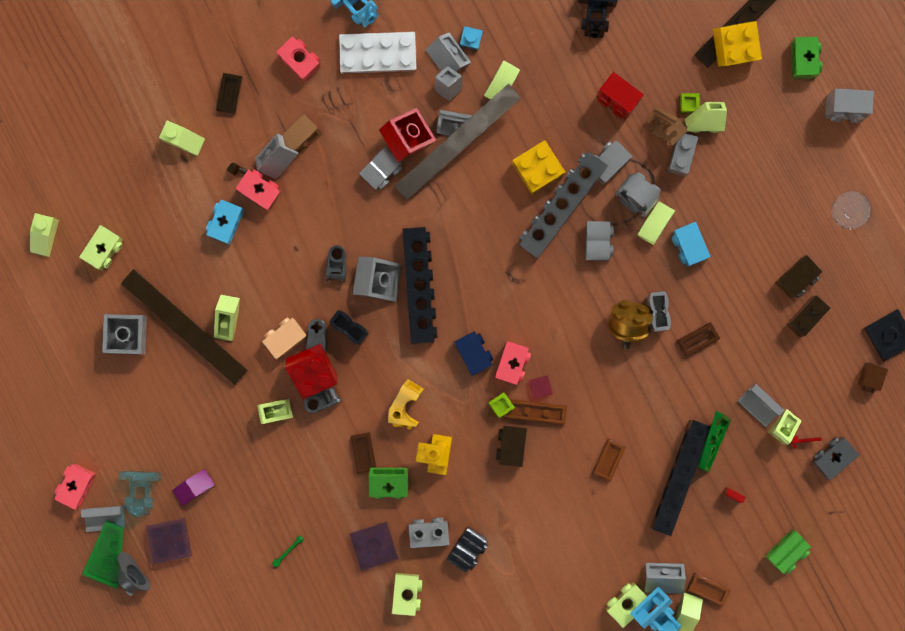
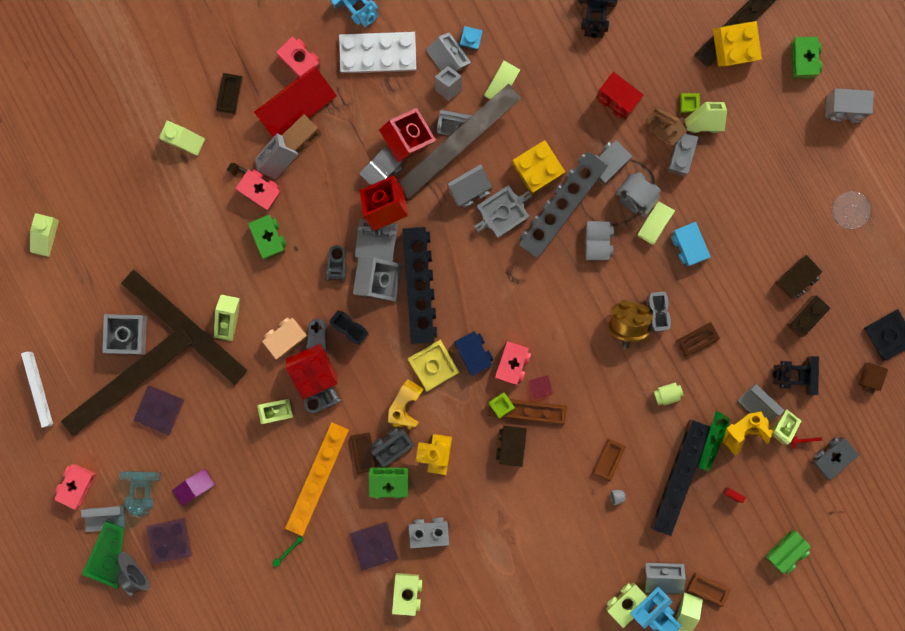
(37, 389): none -> white tile
(93, 254): yellowish green brick -> none
(127, 381): none -> dark brown tile
(159, 410): none -> clear purple plate
(227, 231): medium azure brick -> none
(259, 229): none -> bright green brick
(300, 98): none -> red tile
(317, 479): none -> light orange plate
(376, 243): none -> light grey hinge
(383, 203): none -> red brick
(391, 446): none -> dark grey bracket
(433, 365): none -> light yellow tile
(467, 549): black brick -> none
(469, 187): none -> light grey slope
(503, 211): none -> light grey plate
(617, 497): none -> light grey hinge
(668, 394): none -> yellowish green brick
(735, 434): none -> yellow tile
(807, 375): none -> black tile

